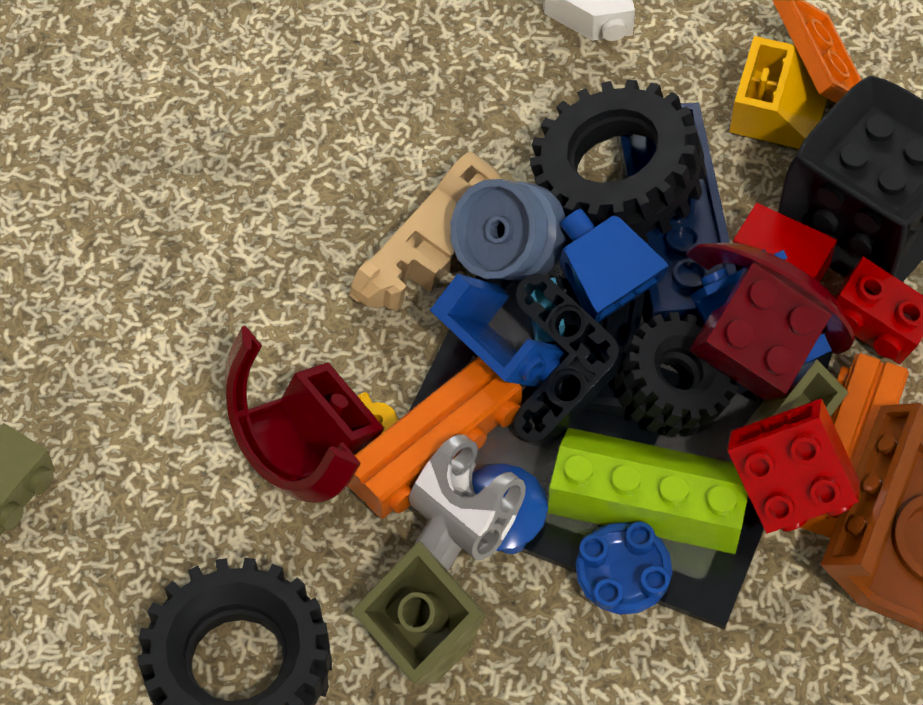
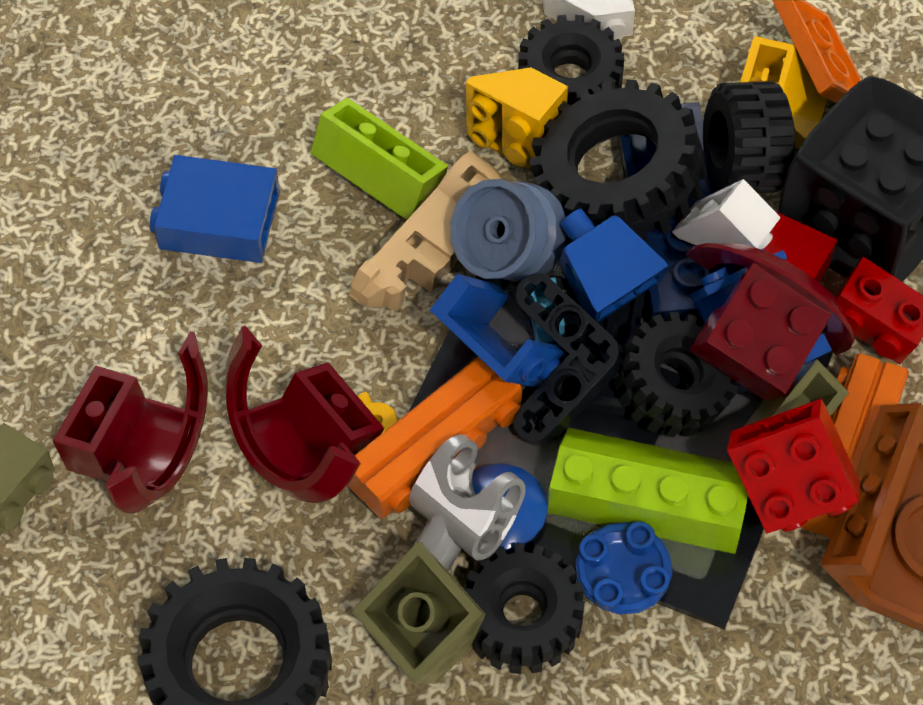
(131, 439): none -> dark red piece
(216, 208): none -> blue brick
(376, 157): none -> lime brick
(512, 109): none -> yellow slope
(531, 576): none -> black tyre
(574, 44): none -> black tyre
(729, 216): none -> white slope
(748, 135): none -> black tyre

